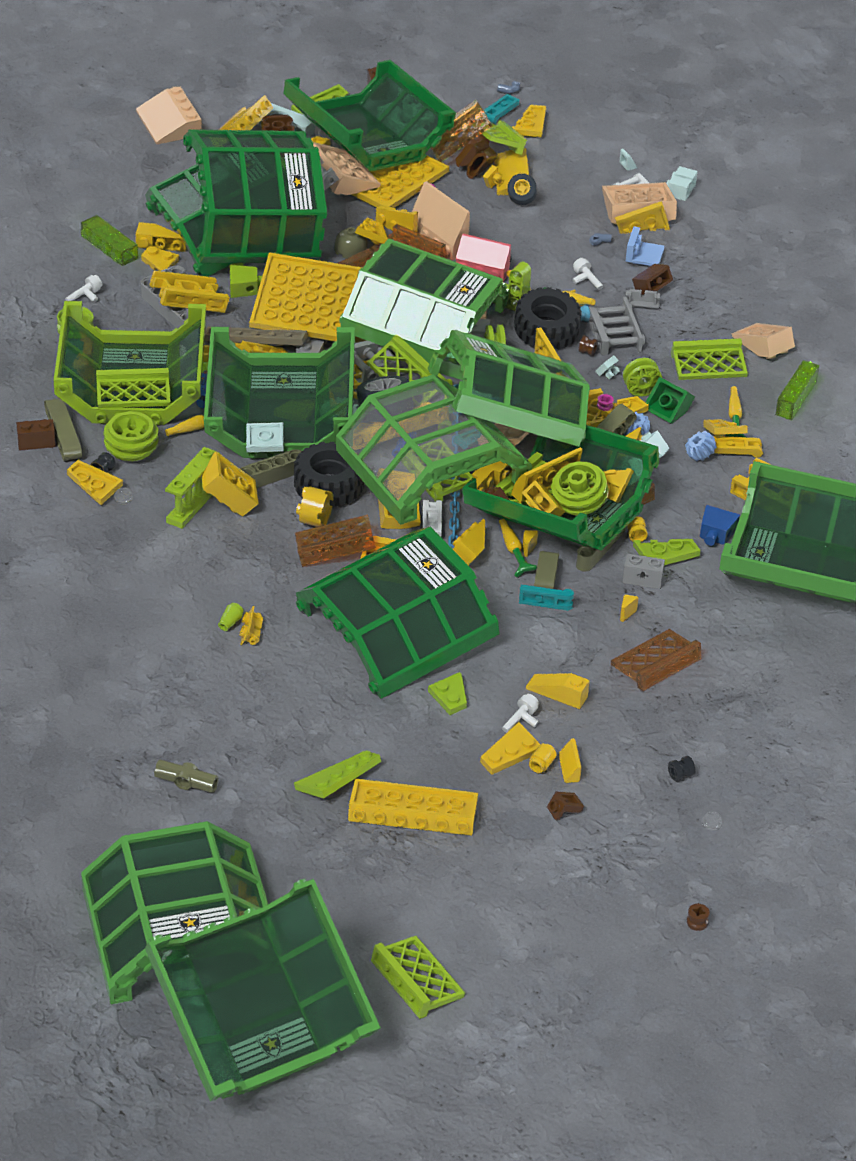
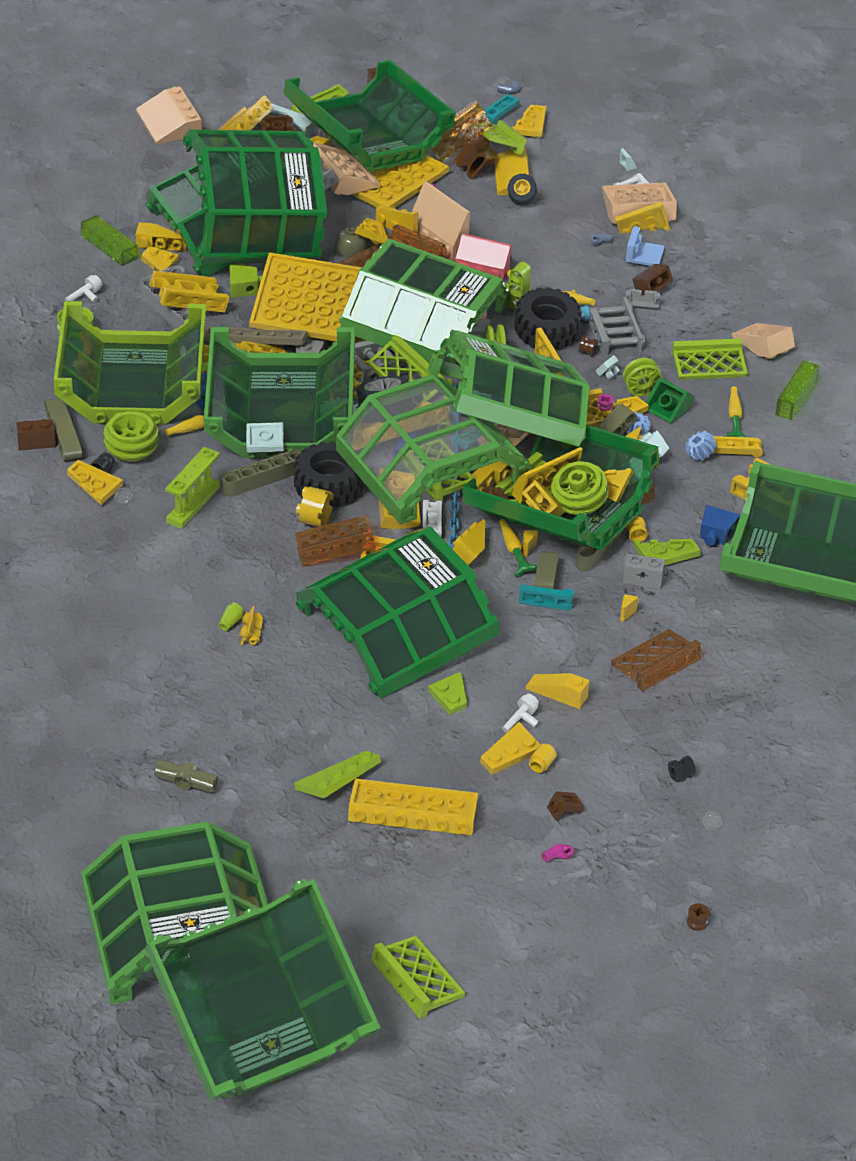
(133, 380): lime fence -> none
(230, 485): yellow slope -> none
(492, 177): yellow tile -> none
(558, 851): none -> dark pink arm
(570, 762): yellow slope -> none
(582, 268): white piece -> none
(682, 182): light aqua piece -> none
(721, 427): yellow wing -> none

